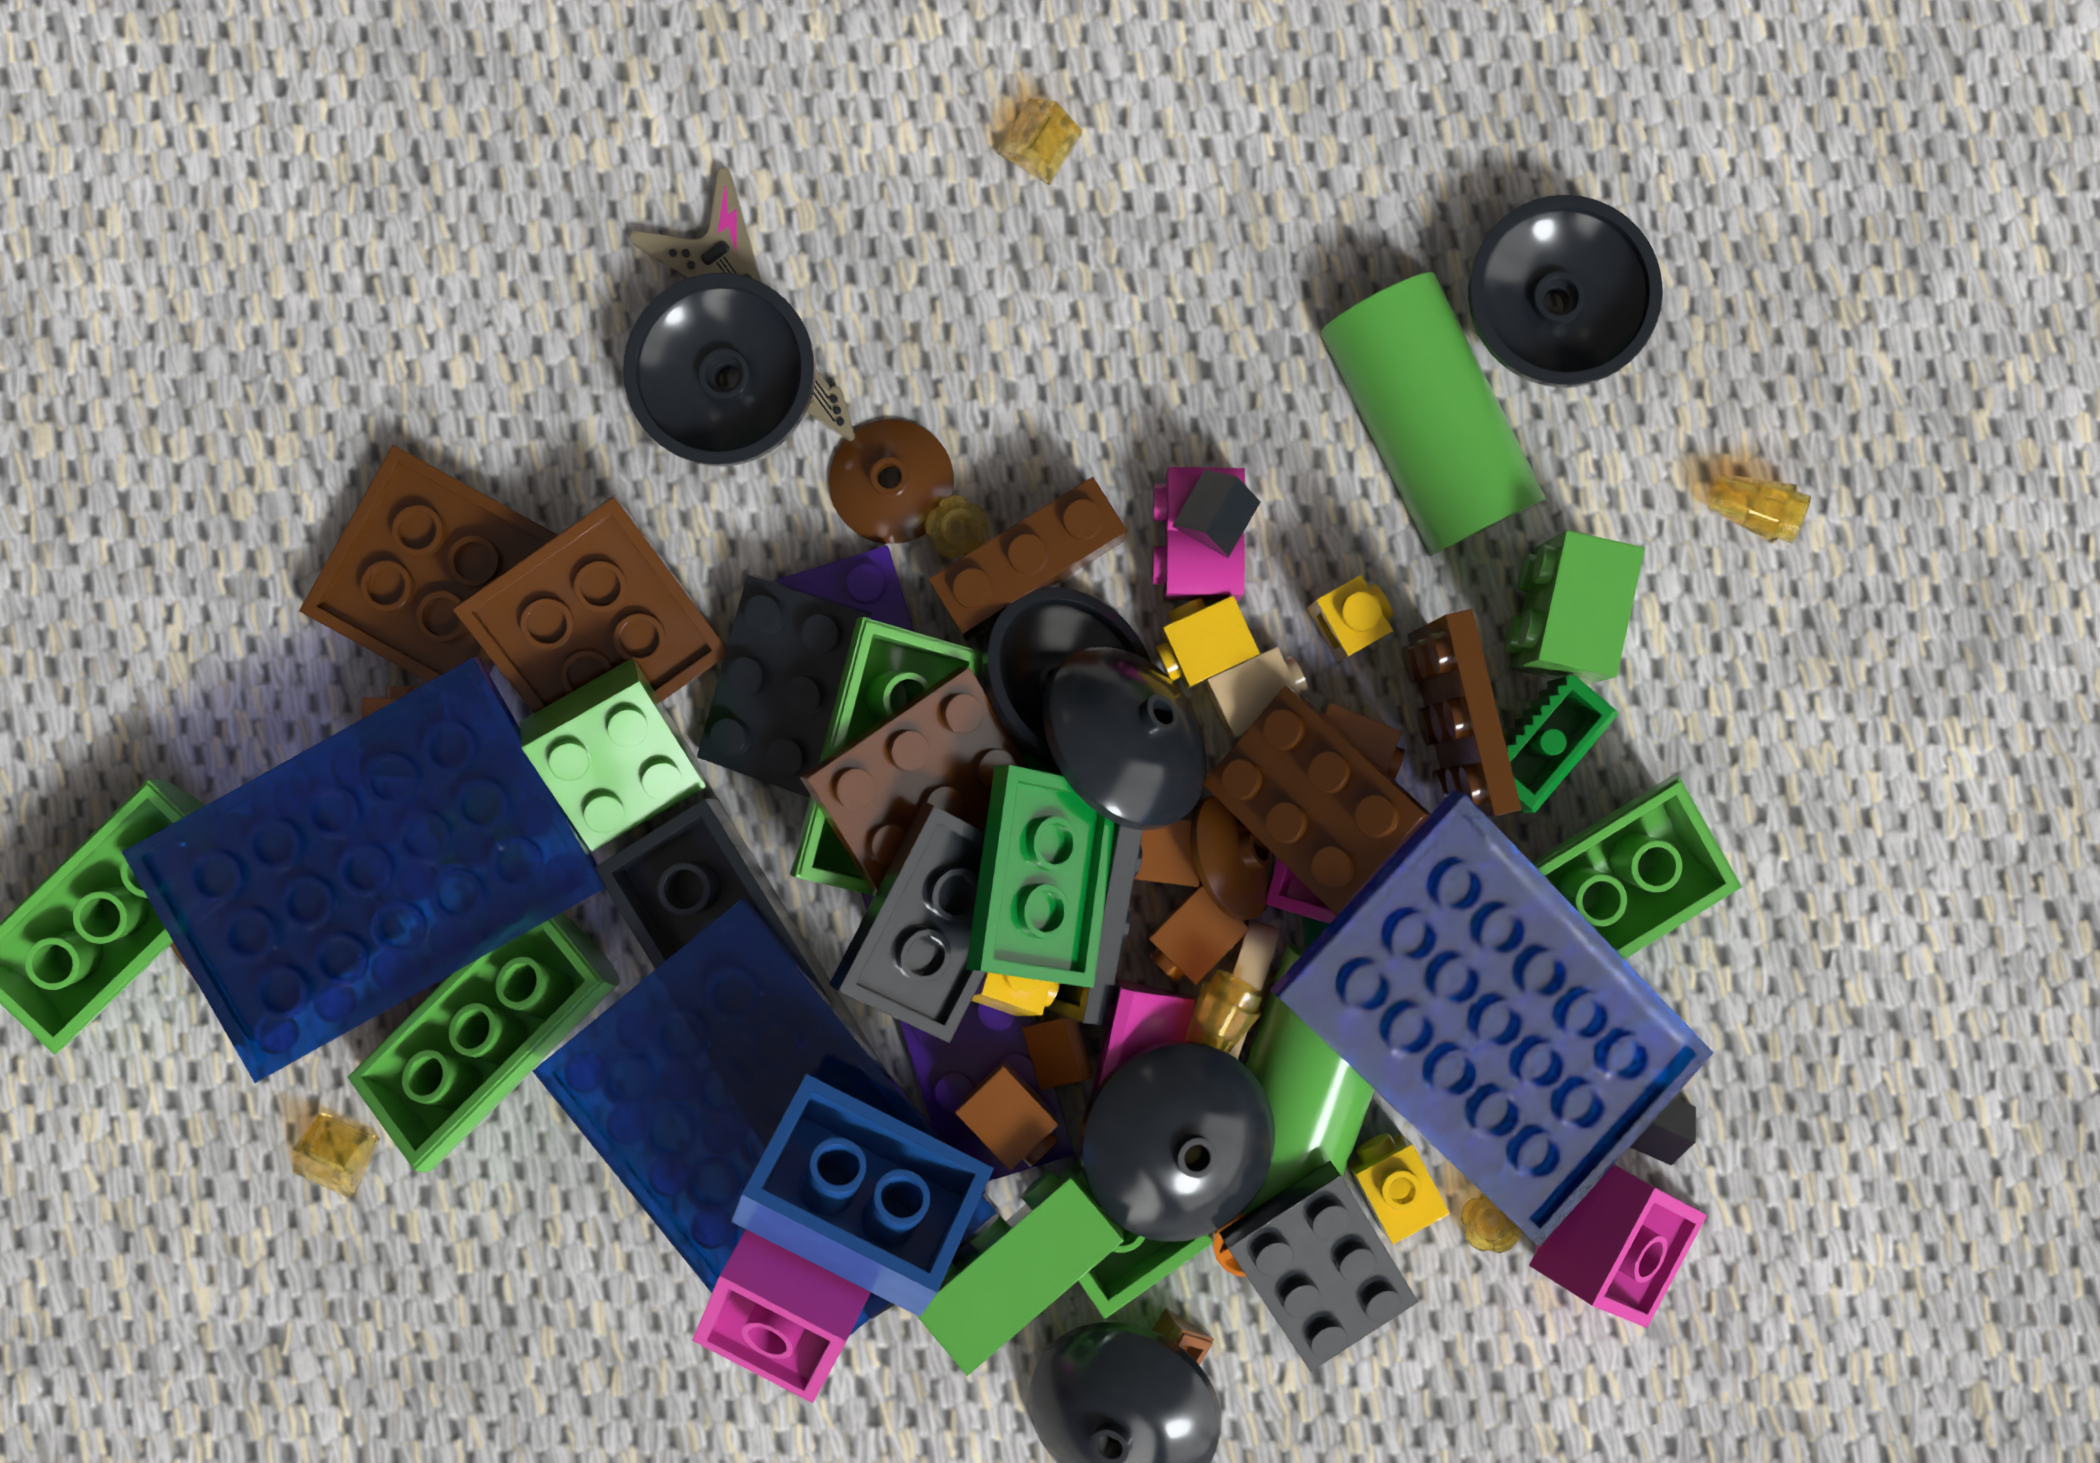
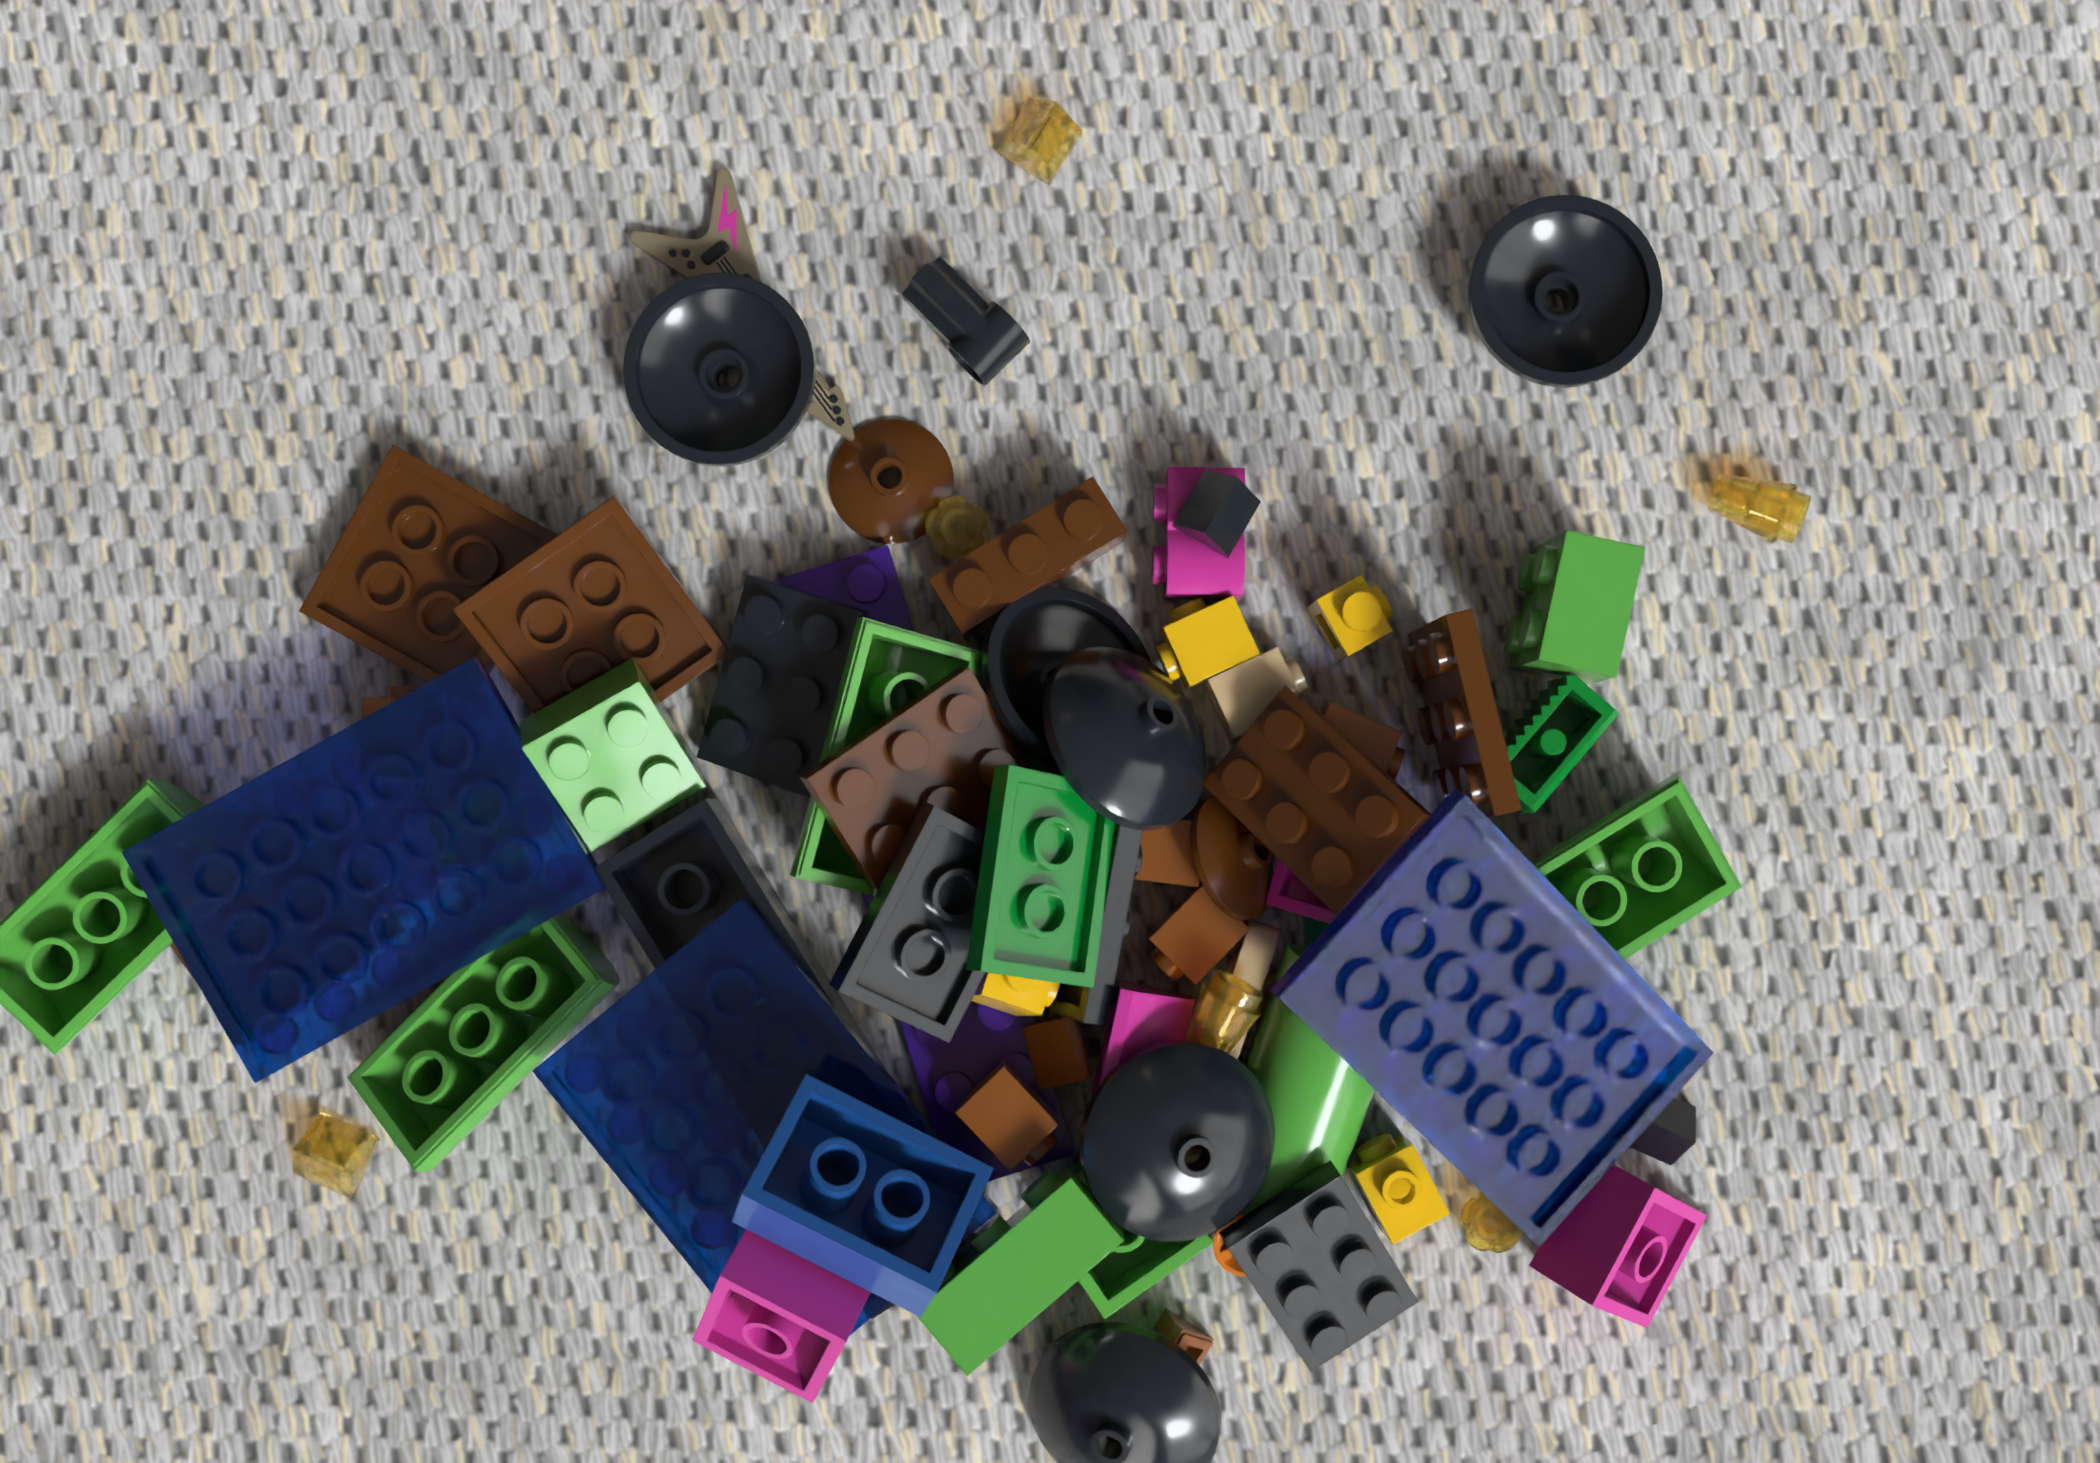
(977, 333): none -> black piece
(1431, 412): bright green brick -> none

